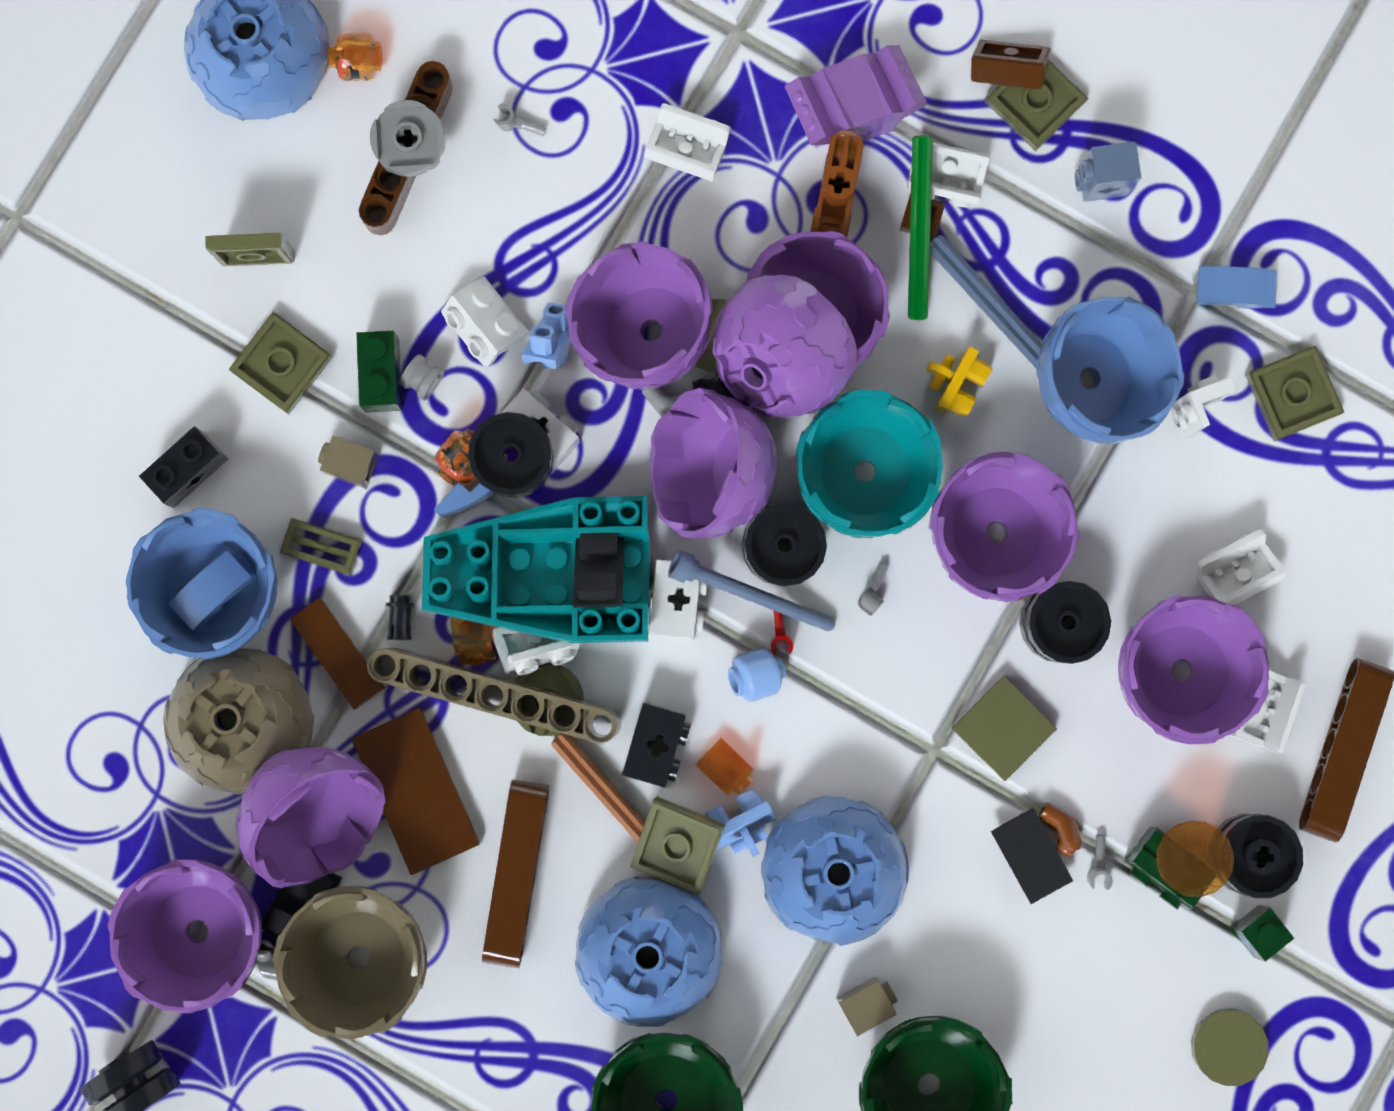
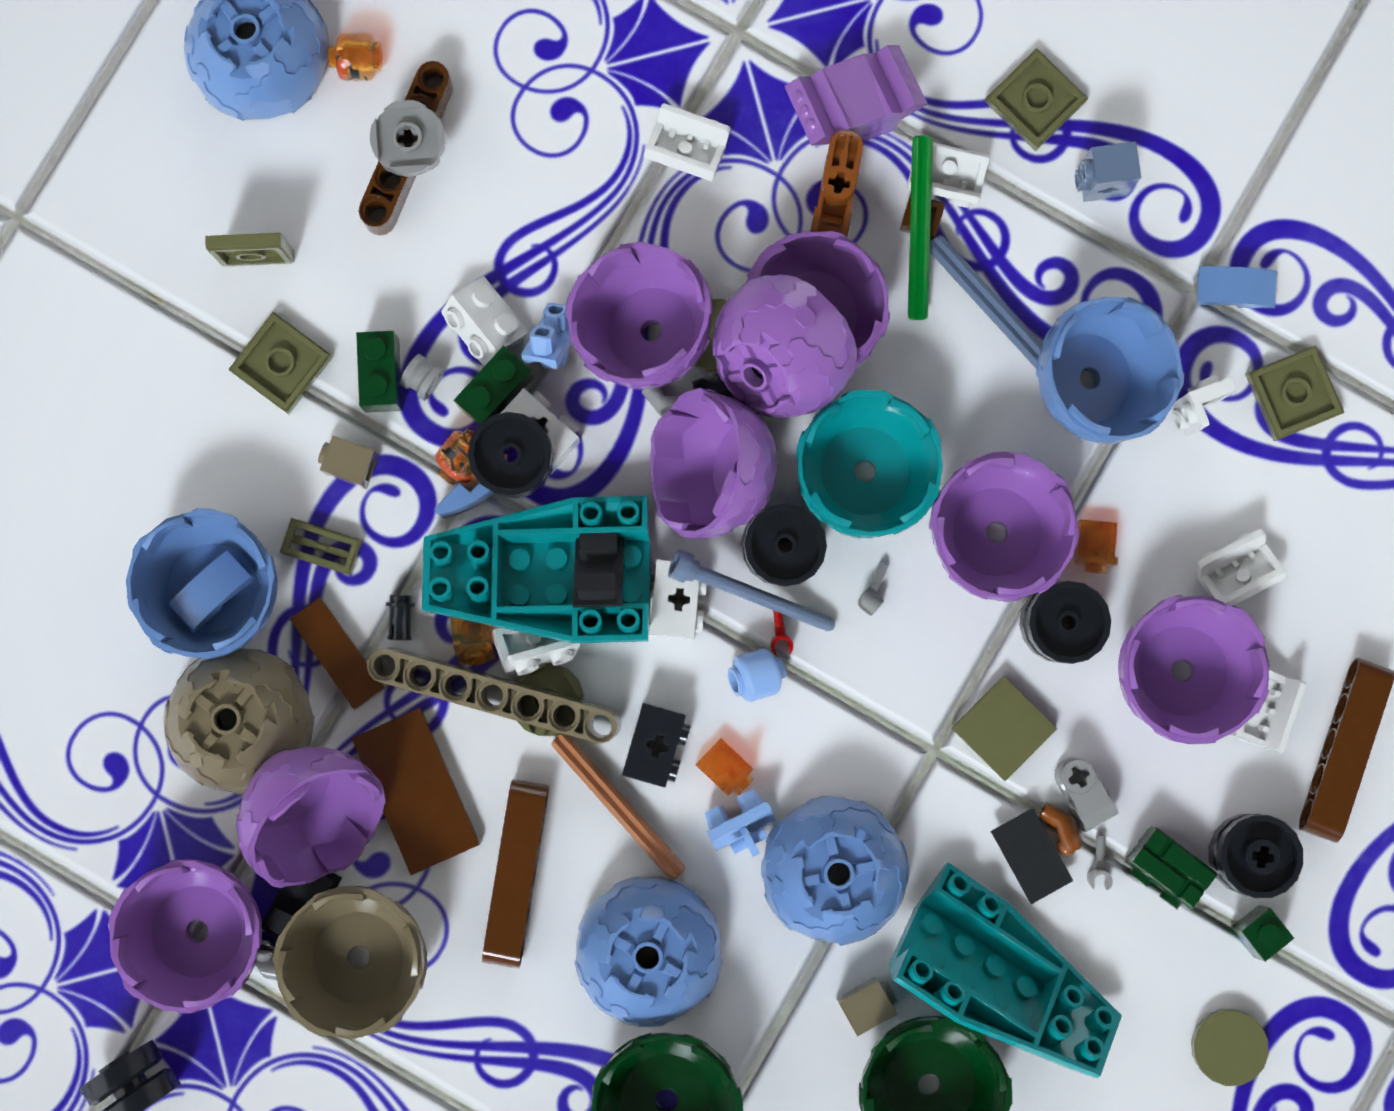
(183, 467): black brick -> none
(494, 386): none -> dark green brick
(514, 121): light grey hand -> none
(677, 845): olive tile -> none
(969, 368): yellow hips -> none
(1001, 976): none -> teal wedge
(1010, 64): reddish brown slope -> none
(1087, 799): none -> light grey piece
(1096, 545): none -> clear orange bracket
(1195, 858): clear orange tile -> none

